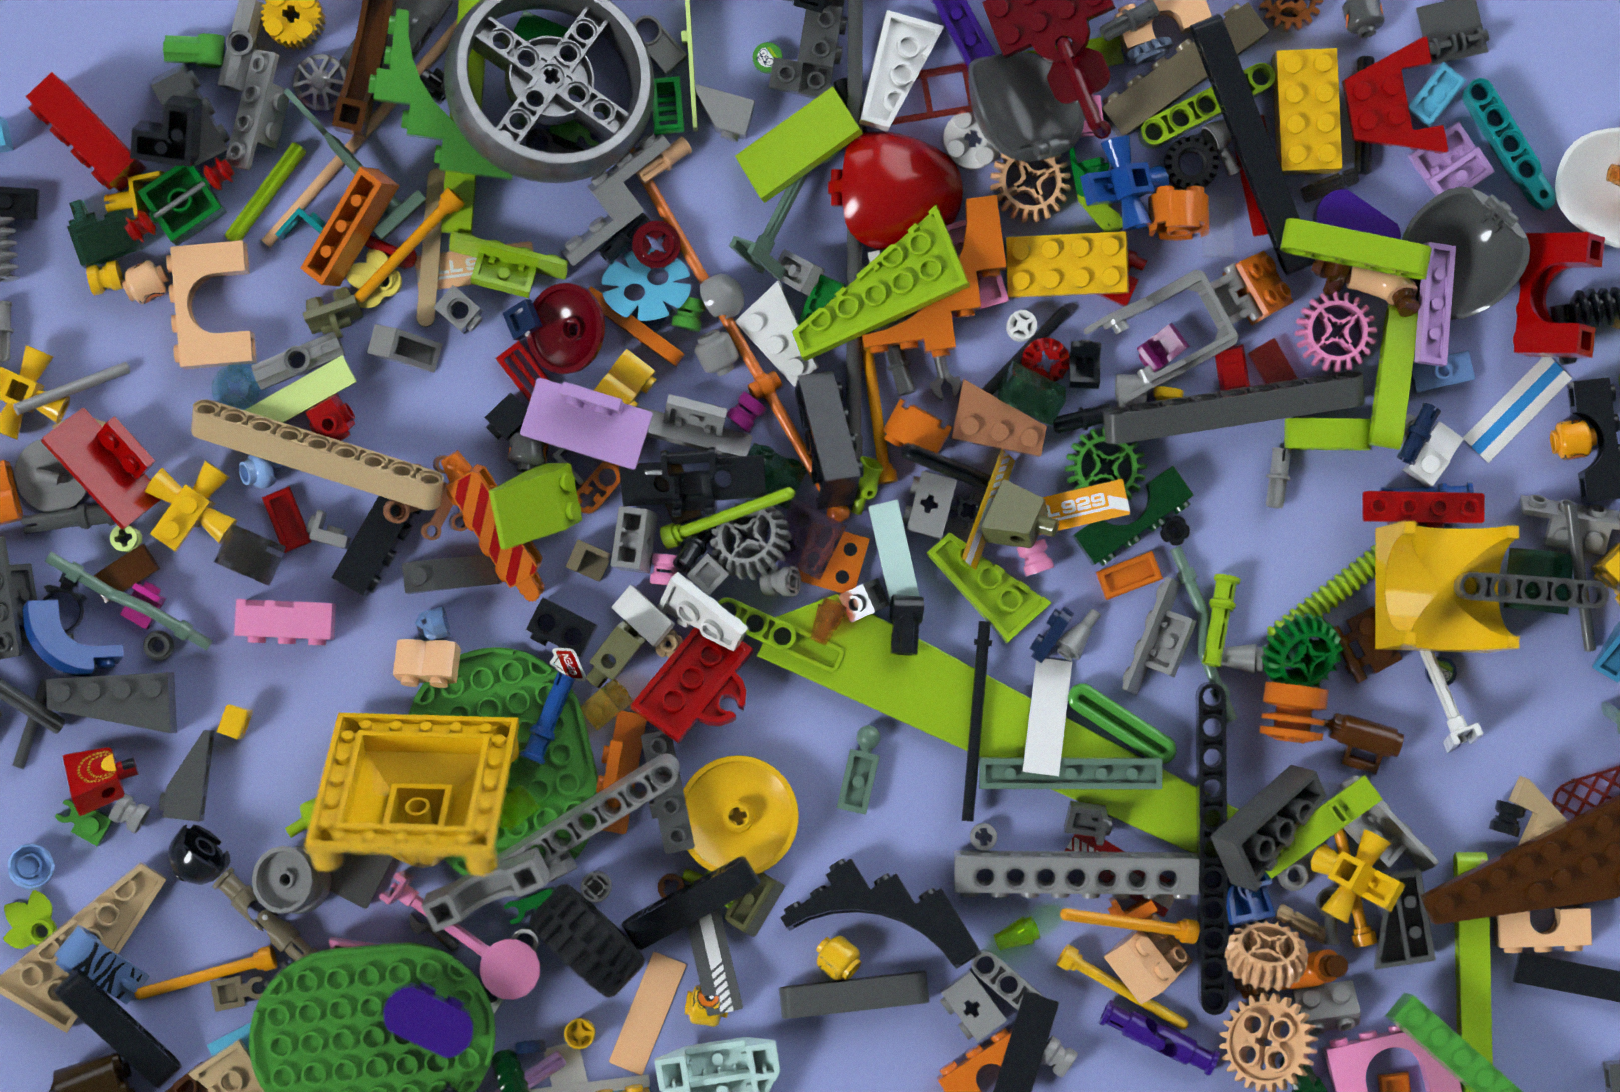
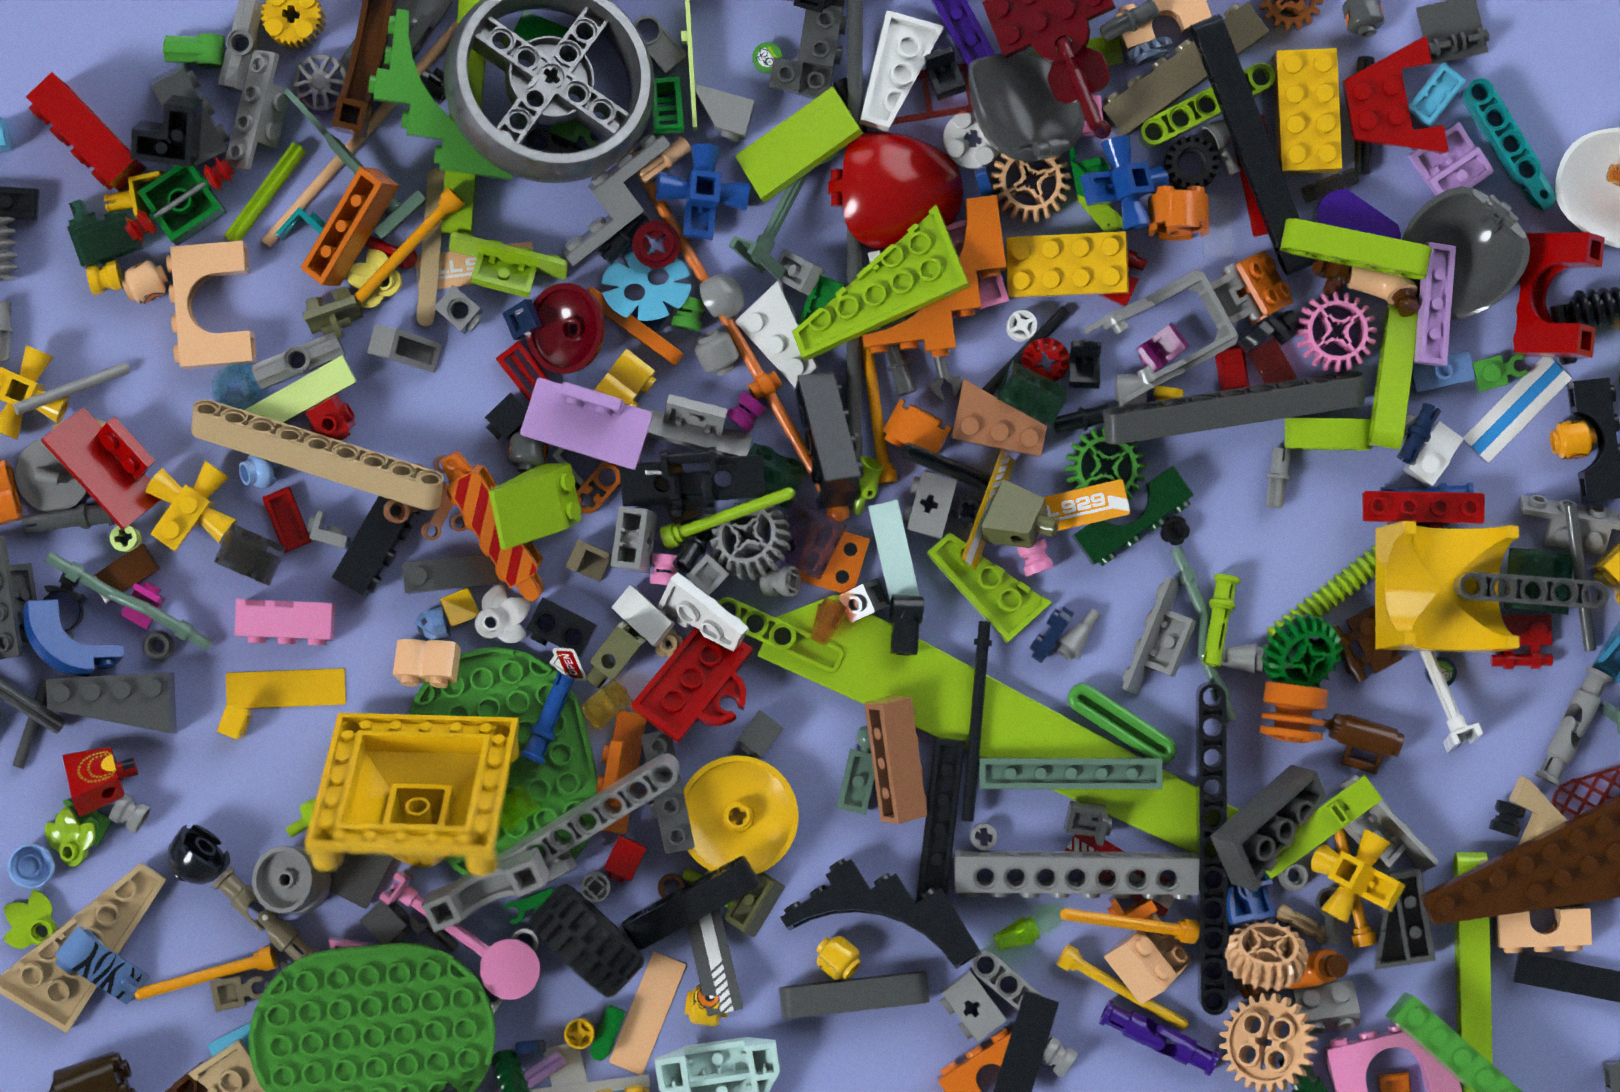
(70, 837): none -> lime plate
(117, 1028): black beam -> none
(188, 788): dark grey slope -> none
(286, 688): none -> yellow sticker
(386, 922): none -> dark grey brick
(429, 1019): dark purple brick -> none
(460, 607): none -> yellow slope
(505, 612): none -> white plate
(607, 1032): none -> green bar
(624, 859): none -> red brick
(702, 192): none -> blue brick
(759, 734): none -> dark grey brick
(896, 759): none -> nougat brick
(941, 815): none -> black tile
(944, 73): none -> black bracket
(983, 181): none -> blue tile
(1047, 717): white sticker -> none
(1129, 575): orange tile -> none
(1278, 327): none -> black piece
(1493, 372): none -> bright green plate
(1532, 631): none -> red plate
(1568, 736): none -> light grey piece

